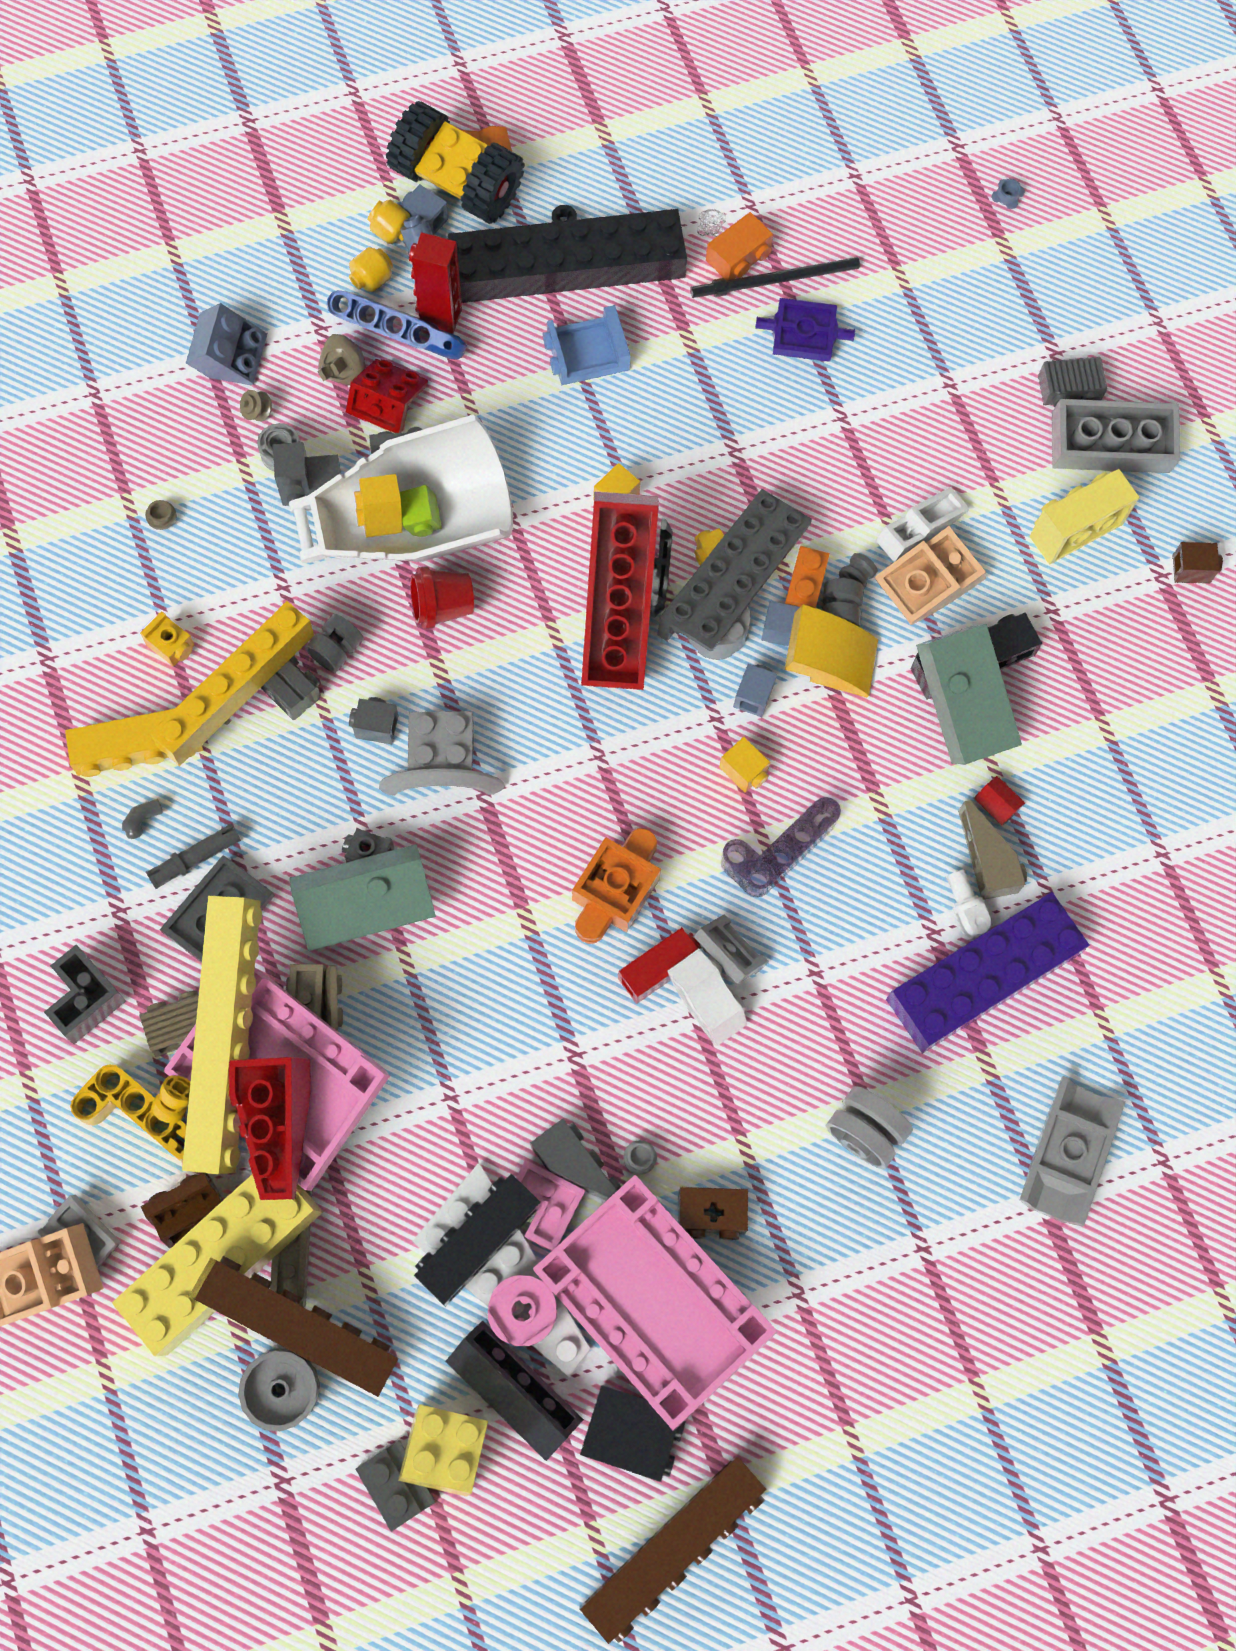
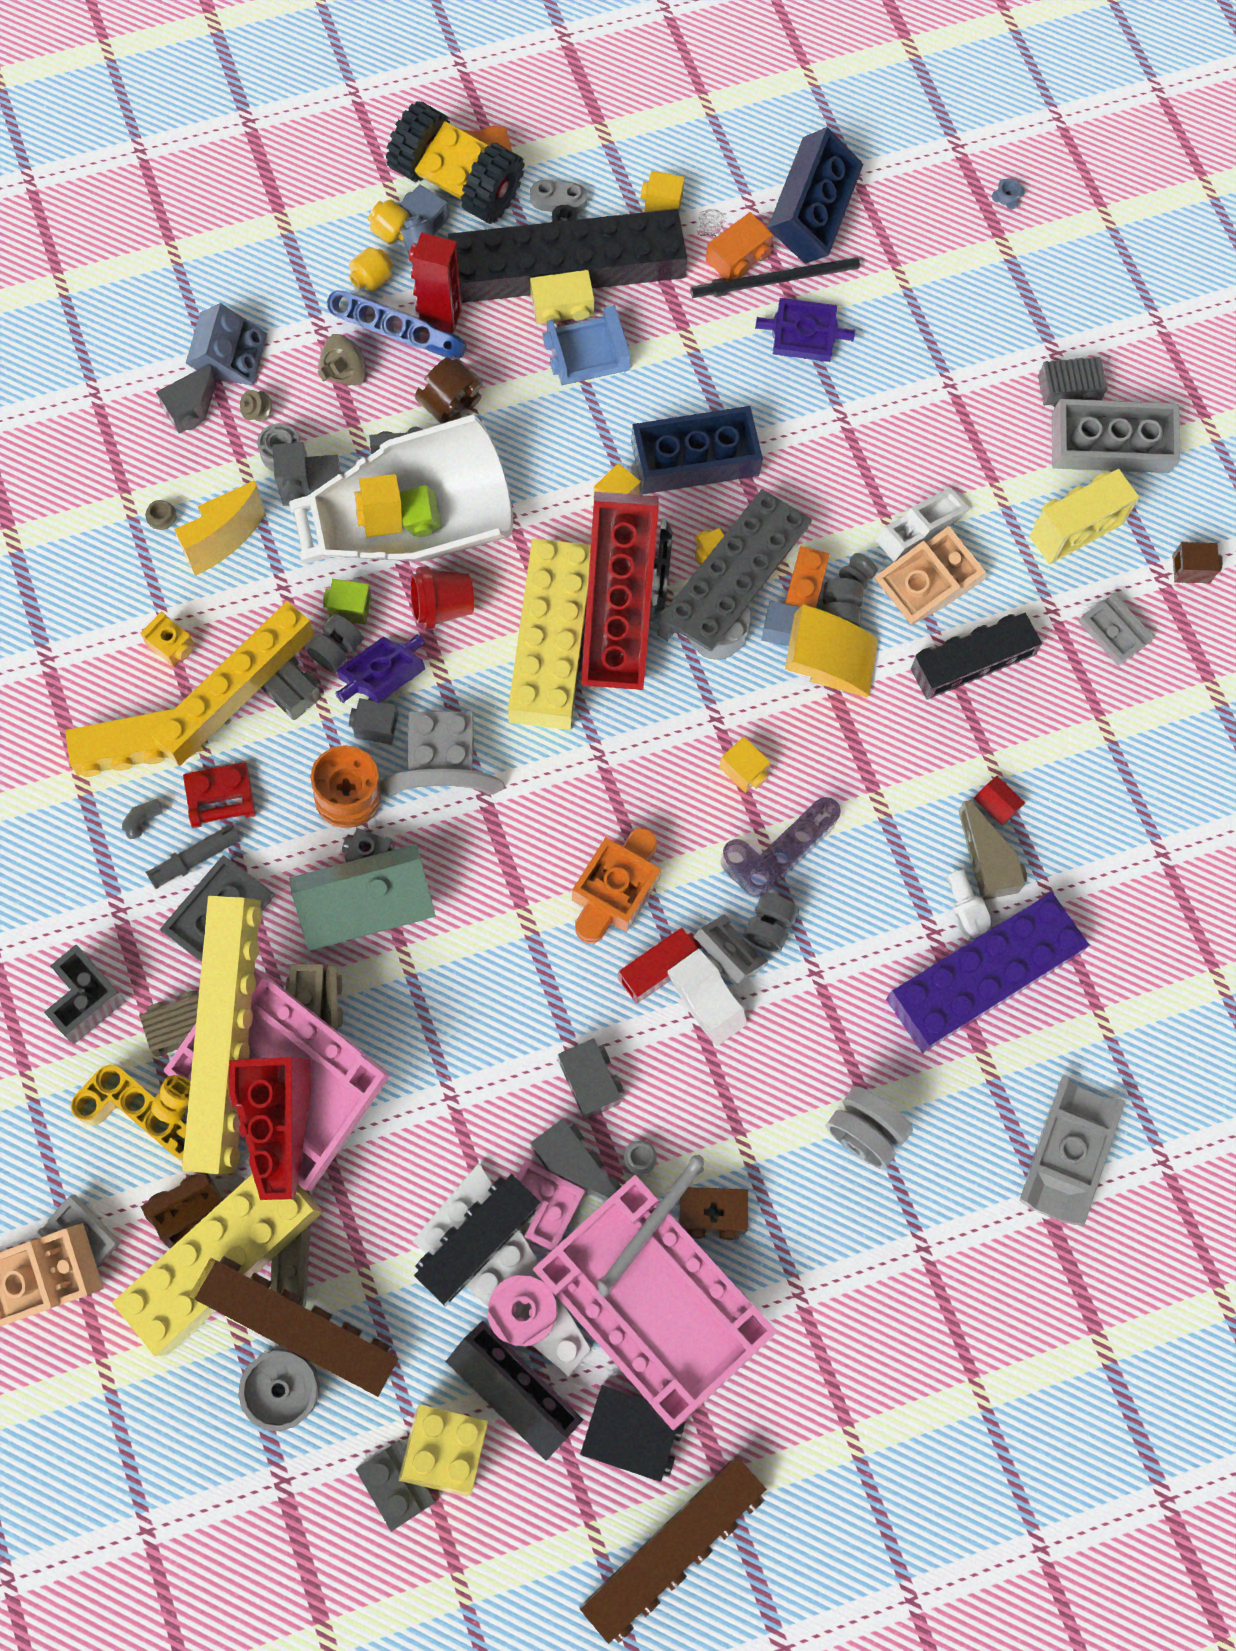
(188, 399): none -> dark grey slope
(216, 786): none -> red plate
(221, 528): none -> yellow slope
(342, 770): none -> orange wheel
(348, 600): none -> lime brick
(381, 669): none -> dark purple plate
(384, 394): red bracket -> none
(449, 390): none -> reddish brown brick
(550, 635): none -> light yellow brick
(557, 195): none -> light grey plate
(562, 297): none -> light yellow brick
(590, 1078): none -> dark grey brick
(607, 1282): none -> light grey piece
(662, 191): none -> yellow brick
(696, 449): none -> dark blue brick
(755, 689): sand blue brick -> none
(772, 919): none -> dark grey wheel
(815, 195): none -> dark blue brick
(969, 694): sand green brick -> none
(1116, 629): none -> light grey plate

